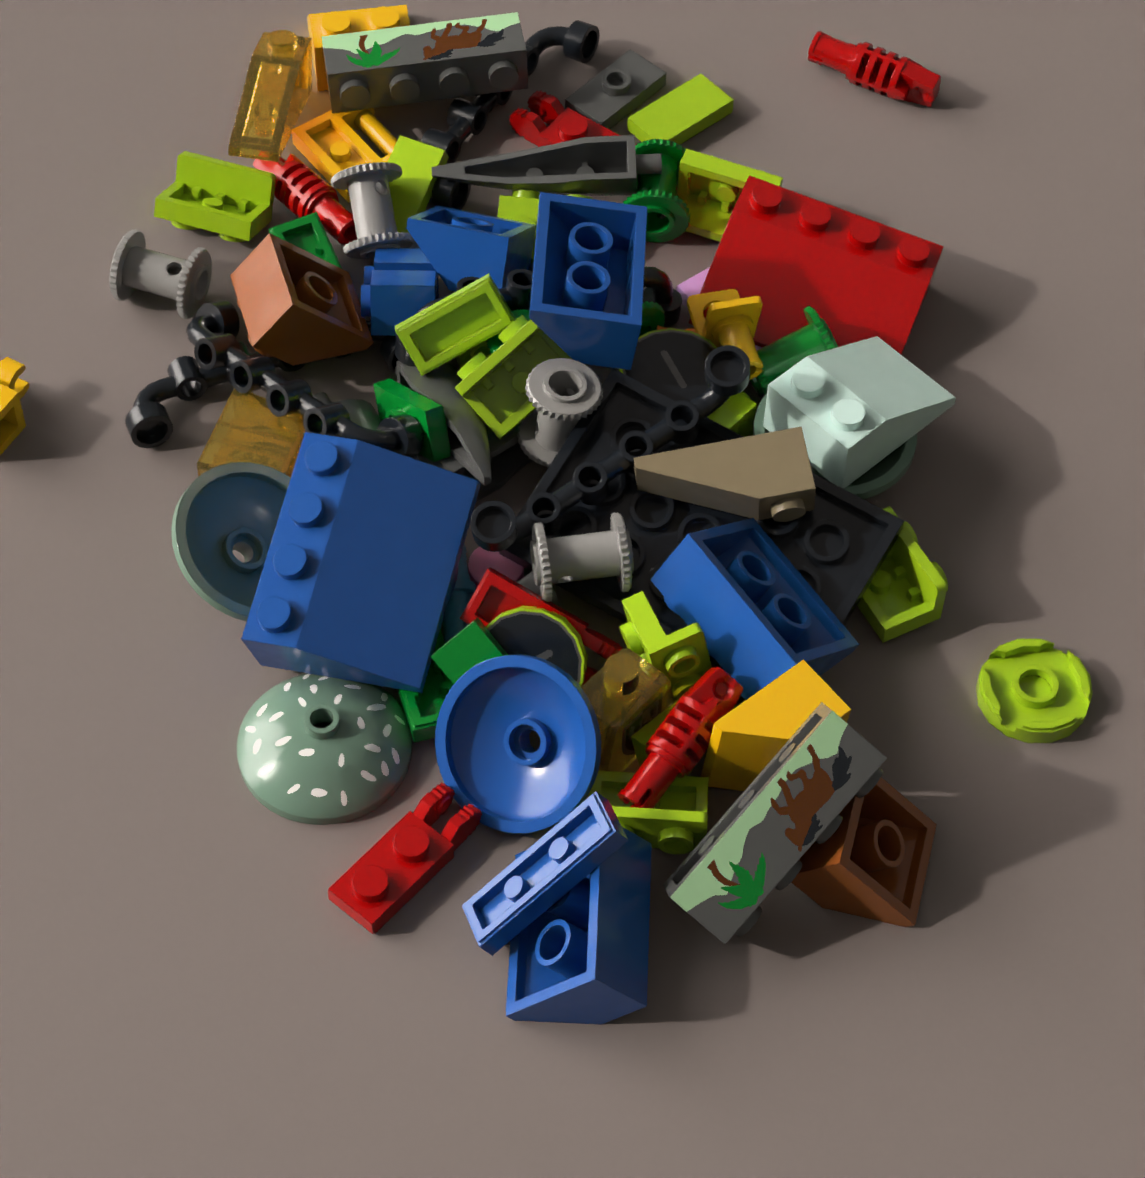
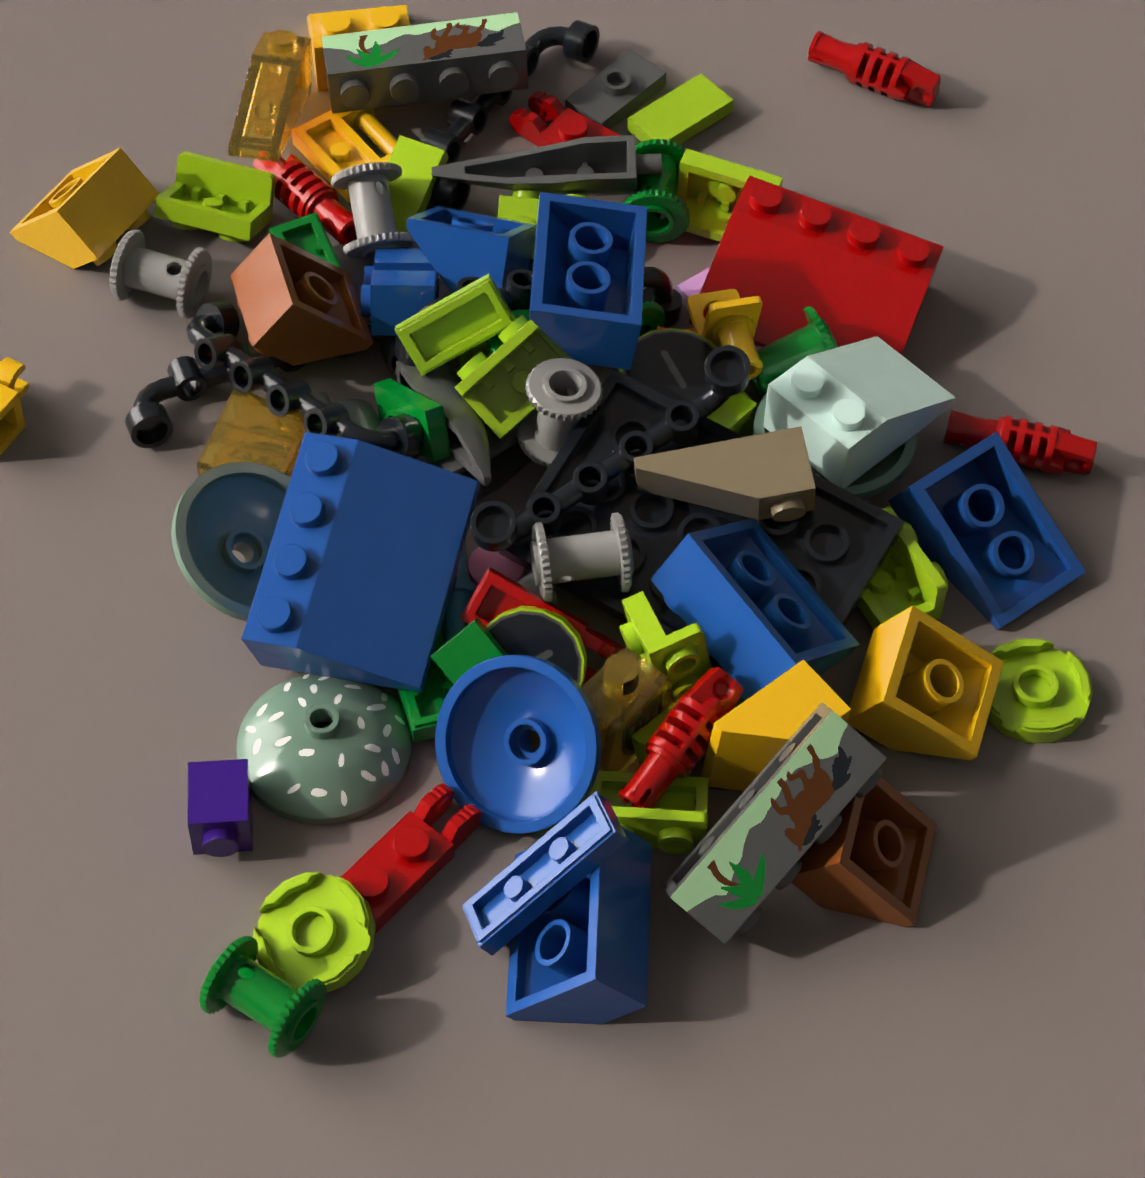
(89, 211): none -> yellow slope
(220, 807): none -> dark purple brick
(262, 996): none -> green hose
(315, 930): none -> lime tile
(924, 688): none -> yellow slope
(989, 532): none -> blue slope
(1030, 444): none -> red hinge

